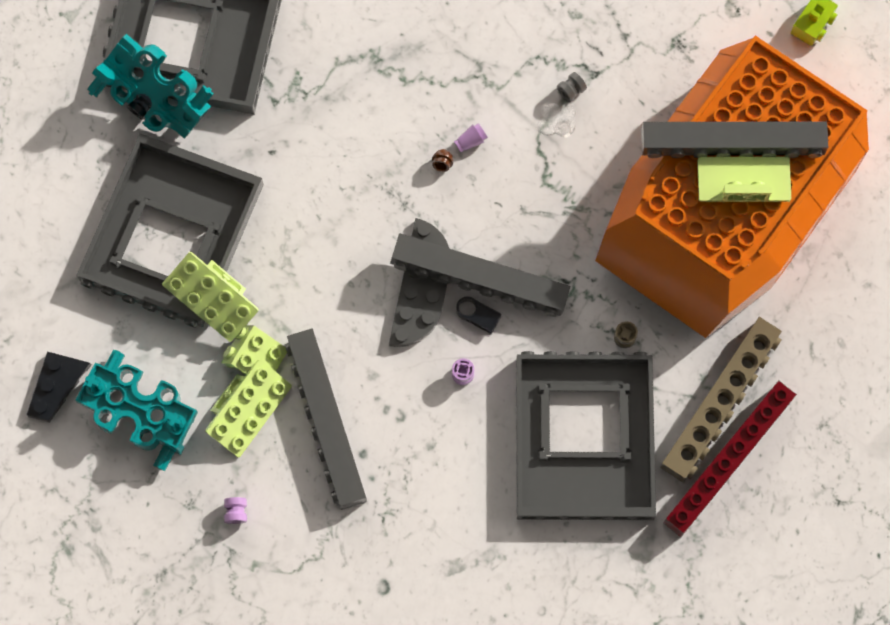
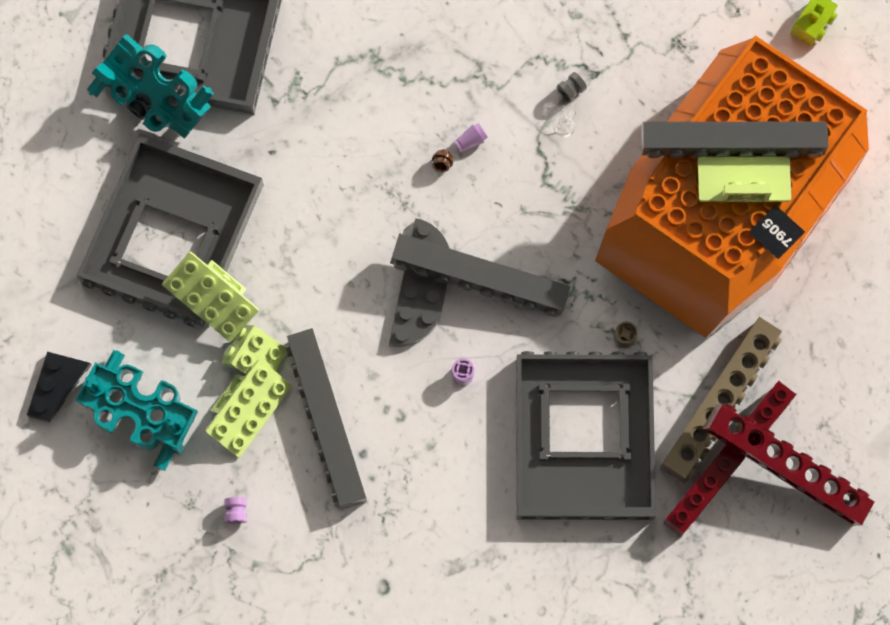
(483, 317): black piece -> none
(718, 427): none -> dark red brick
(776, 232): none -> black sticker

